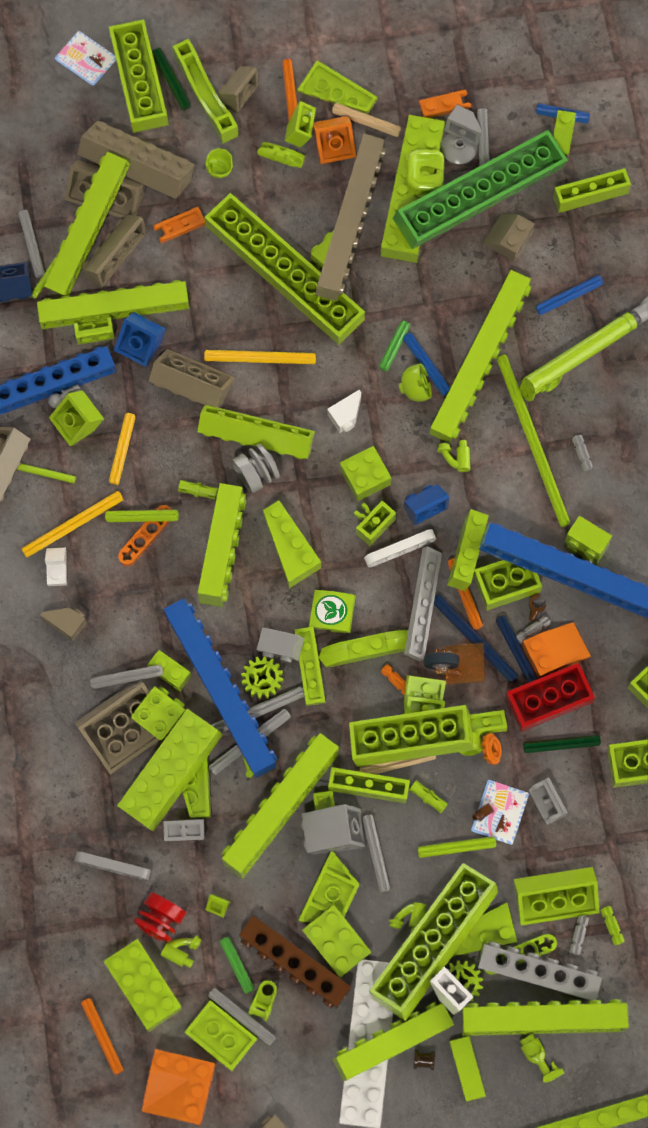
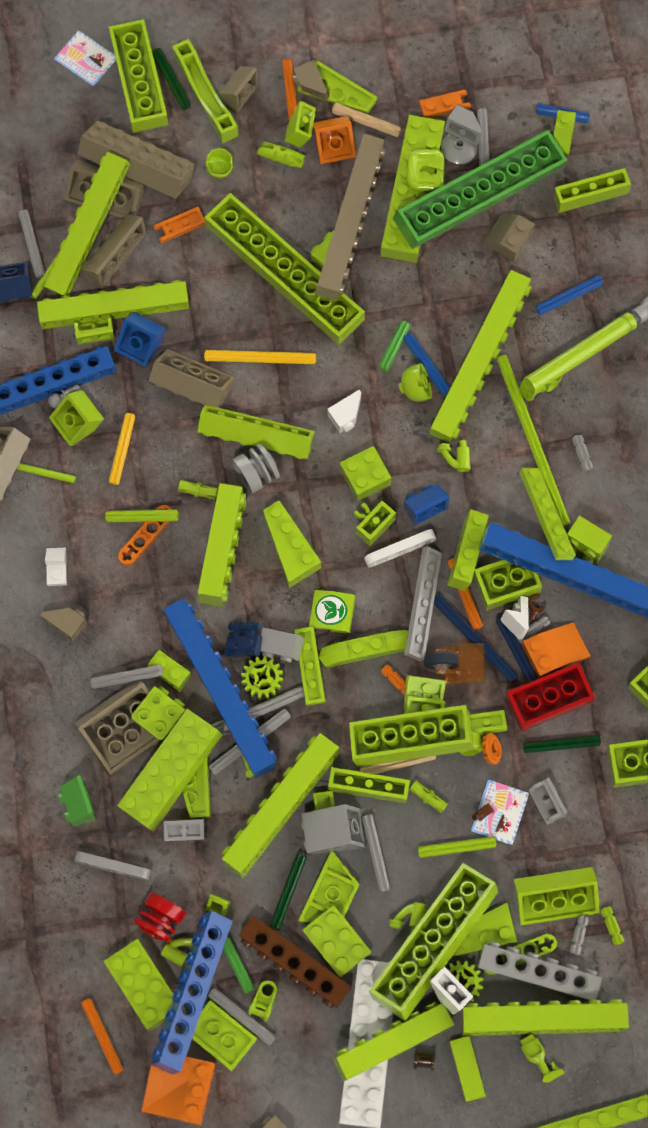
(72, 524): yellow axle -> none
(77, 802): none -> bright green slope
(219, 928): none -> blue brick
(241, 644): none -> dark blue plate
(288, 892): none -> dark green axle
(310, 80): none -> dark tan slope
(517, 618): none -> white slope
(547, 514): none -> lime plate

